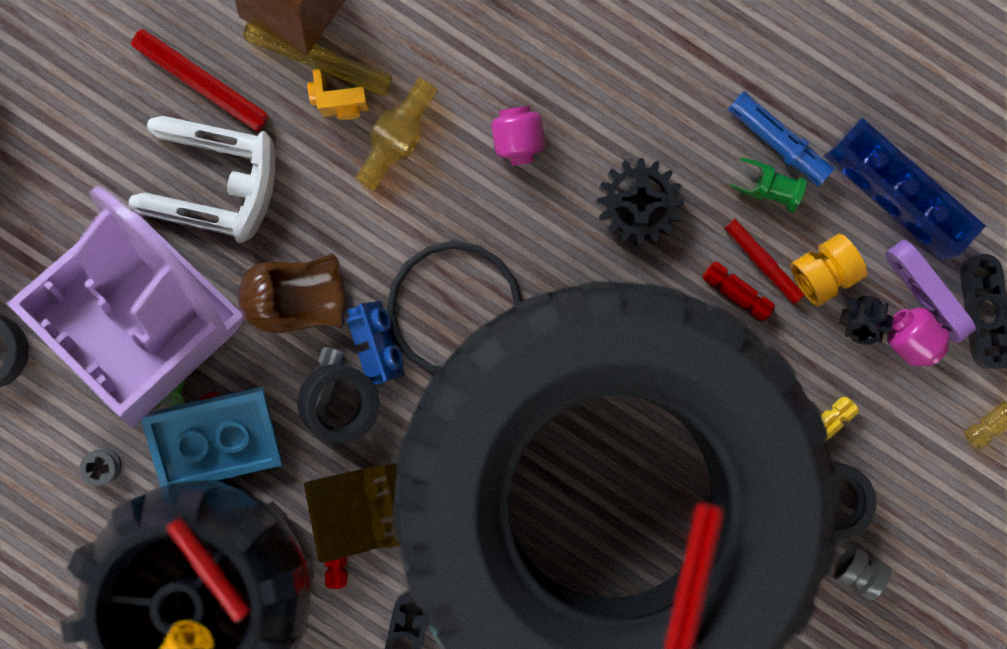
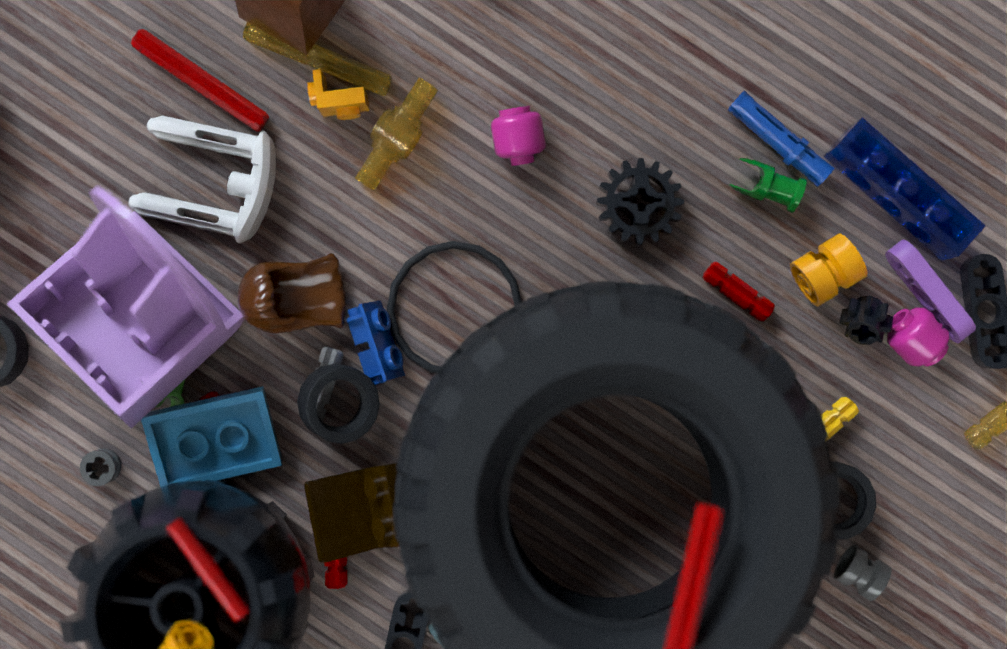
(764, 261): red piece -> none

